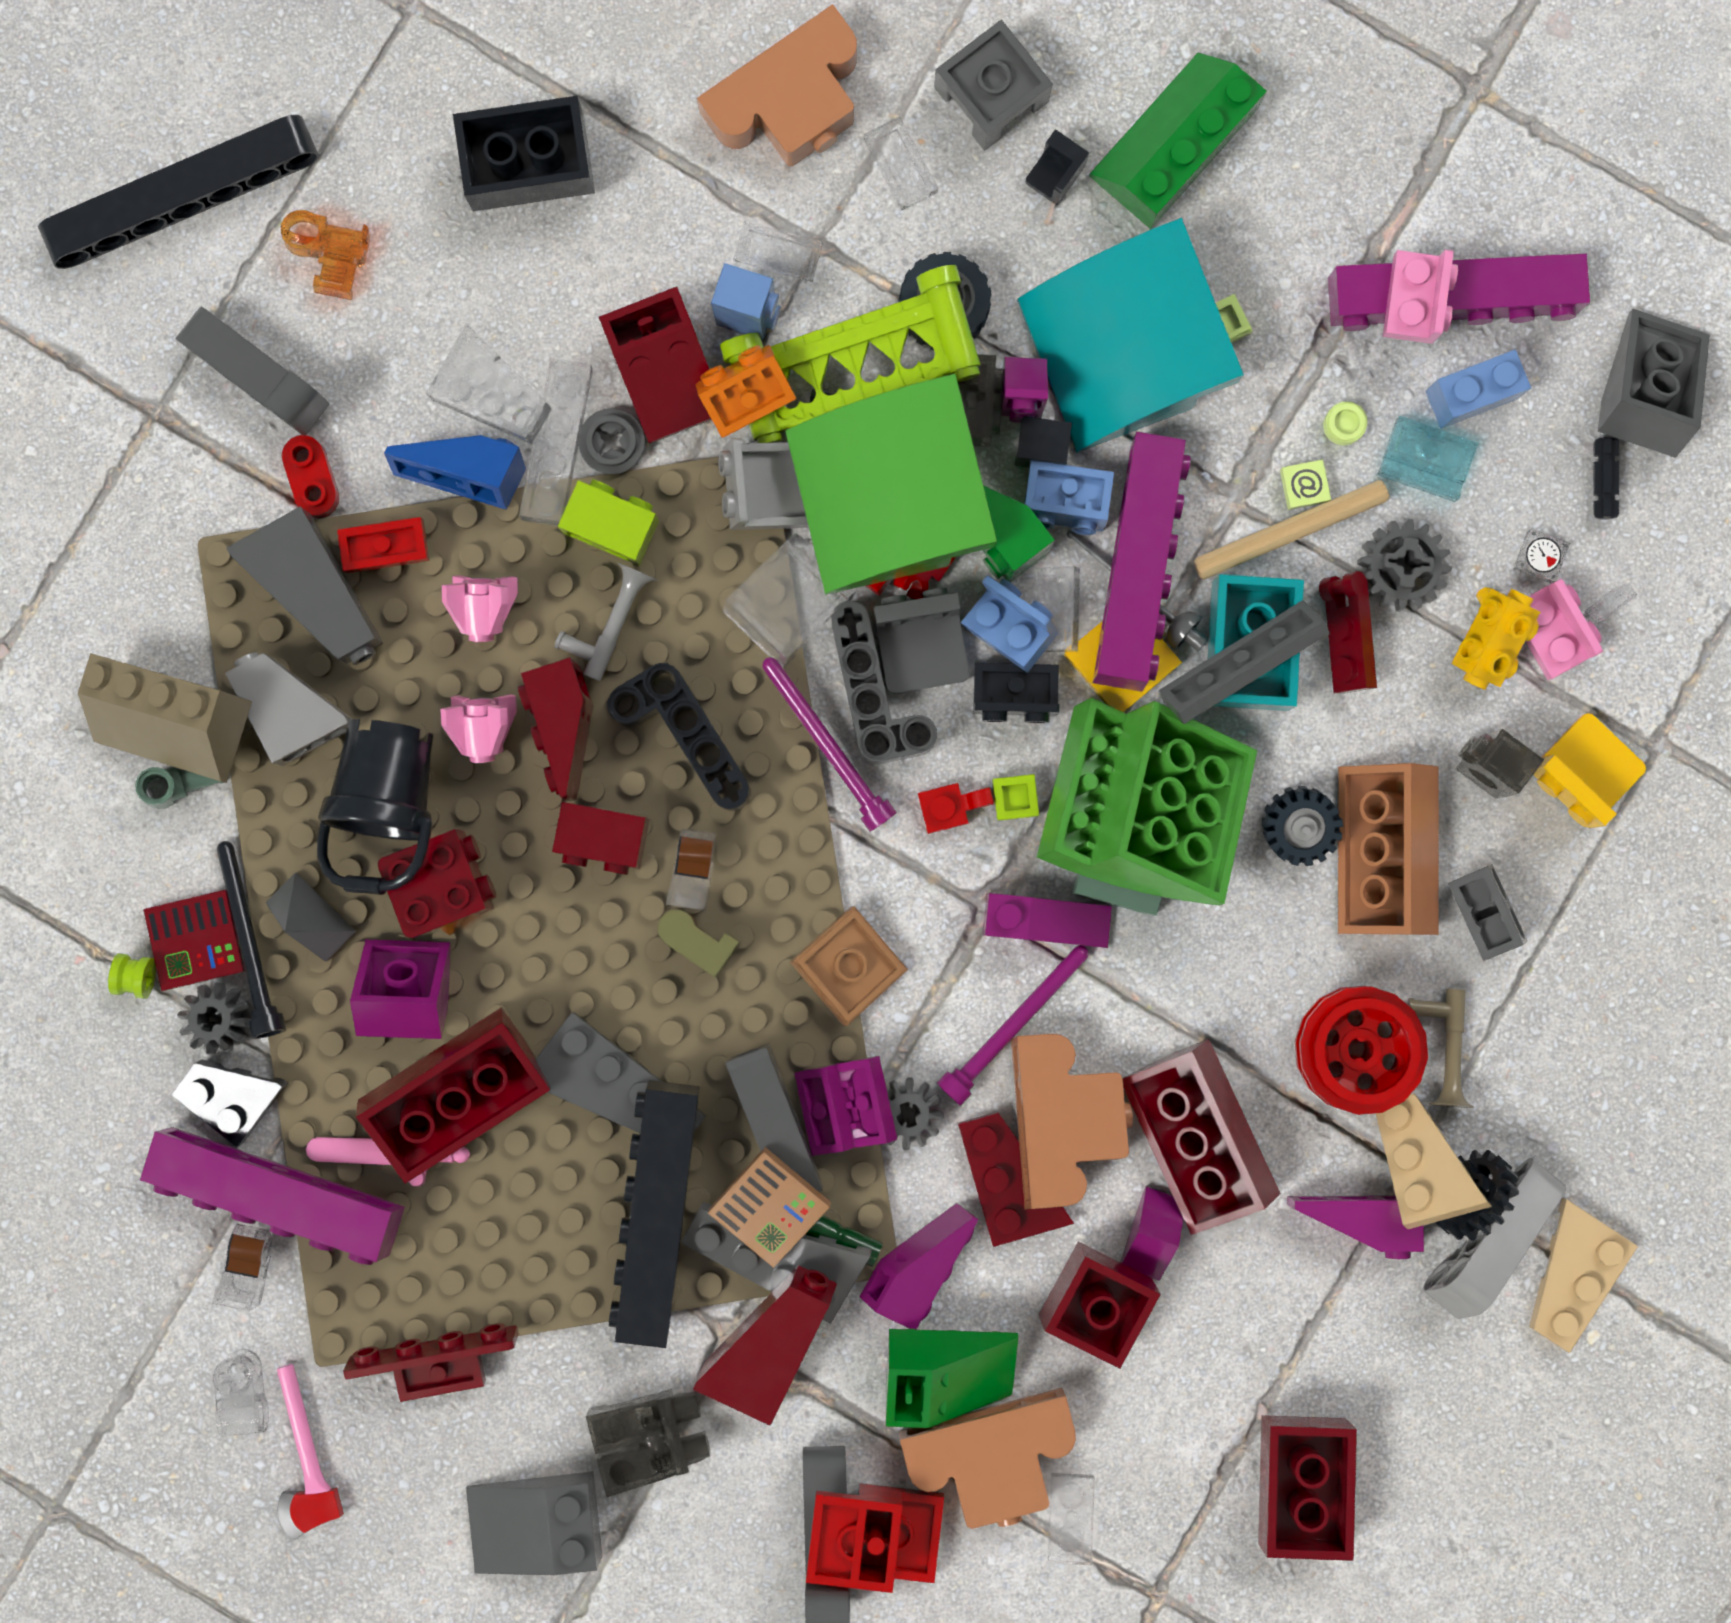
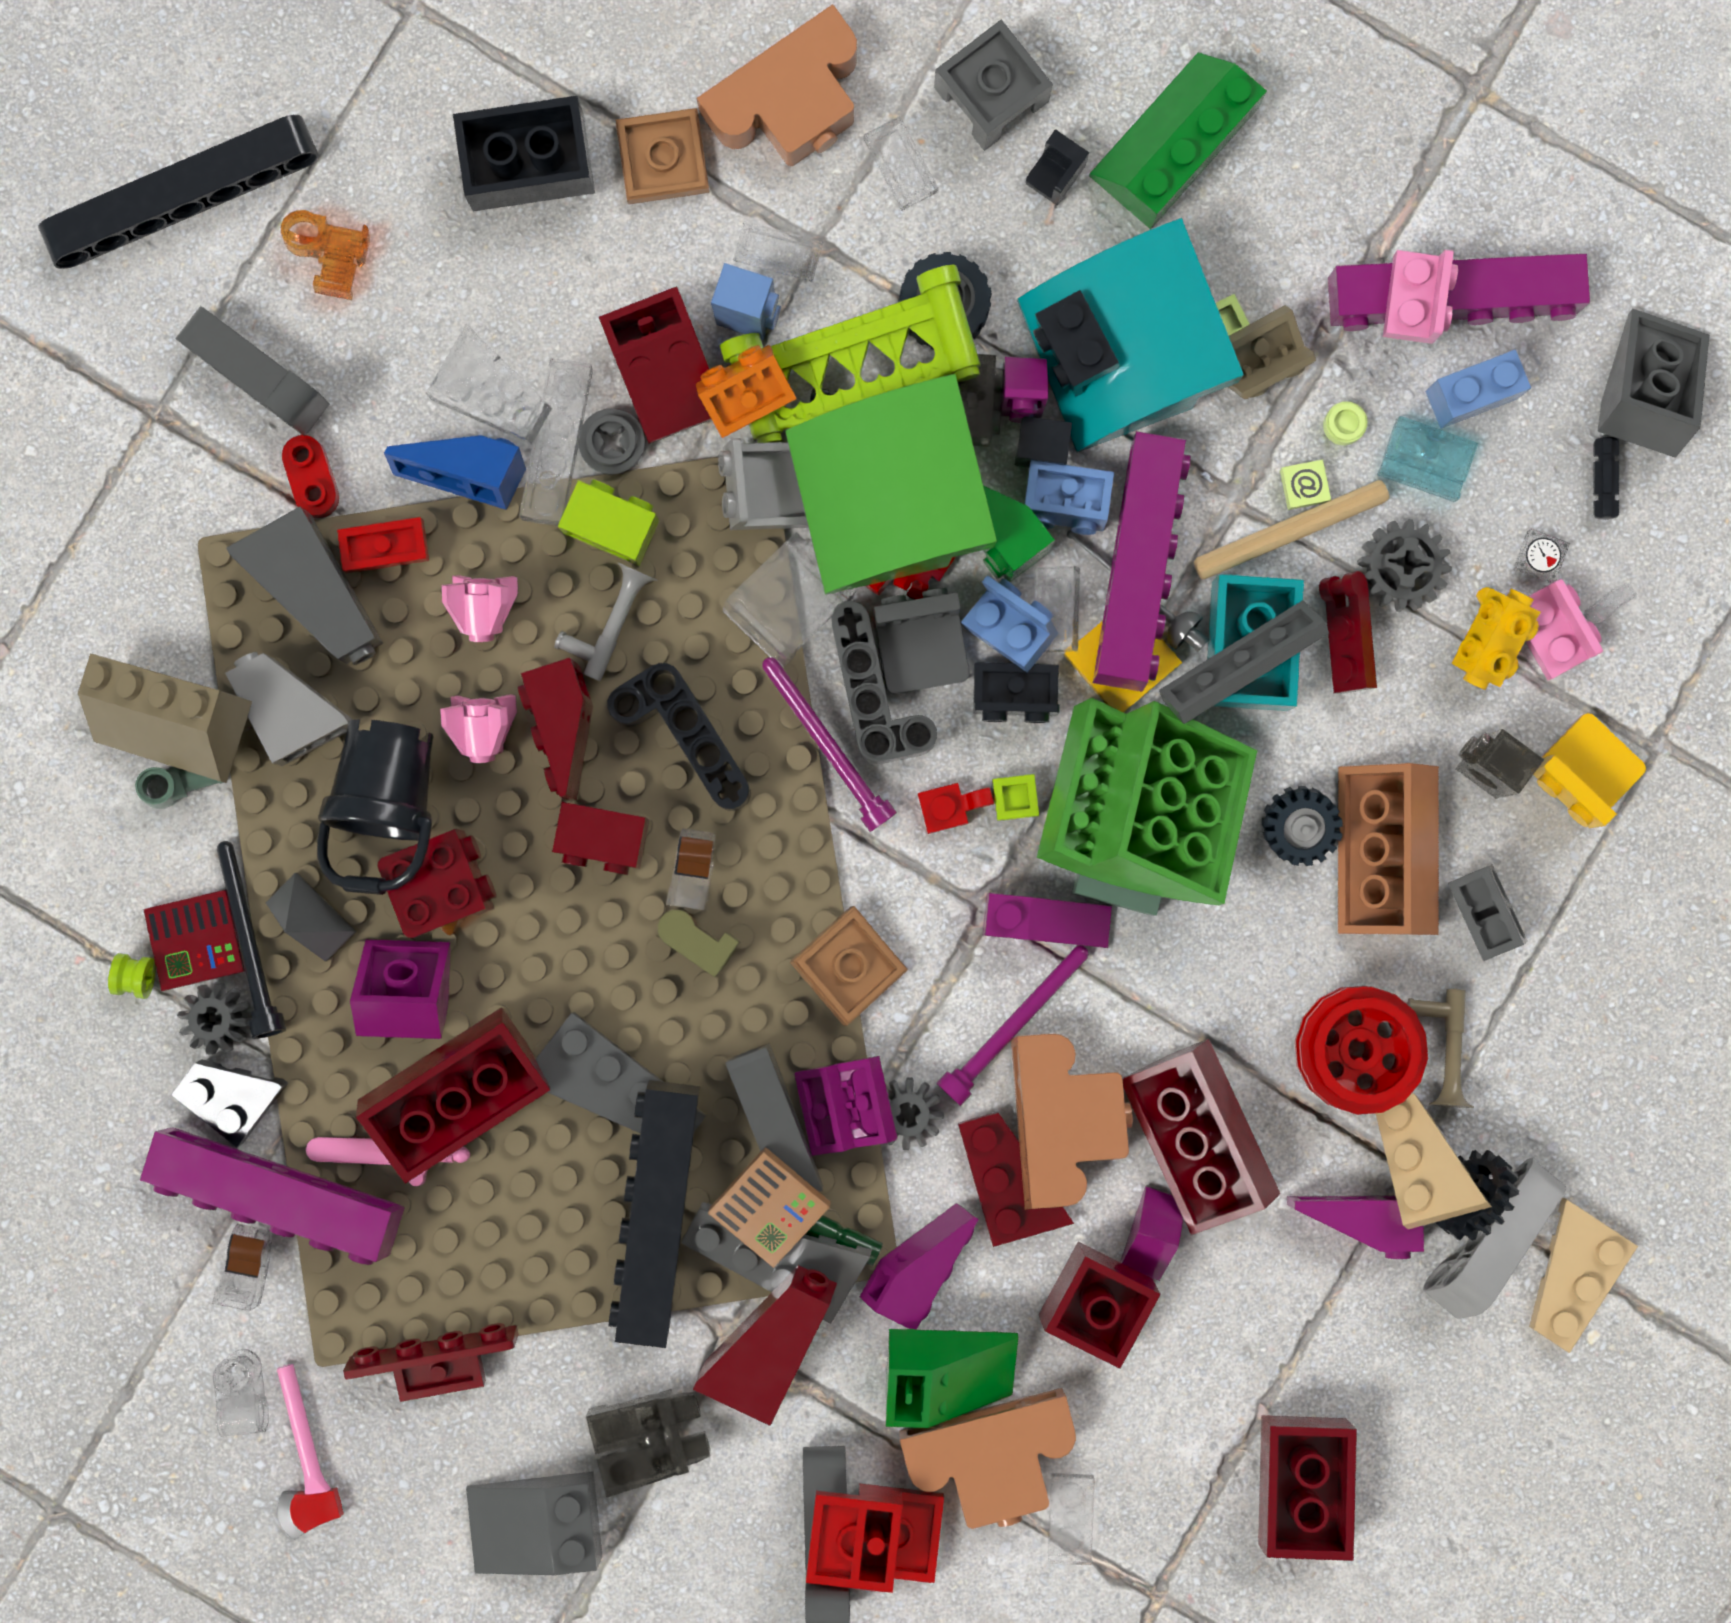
(662, 156): none -> medium nougat tile
(1075, 342): none -> black bracket
(1269, 352): none -> dark tan bracket

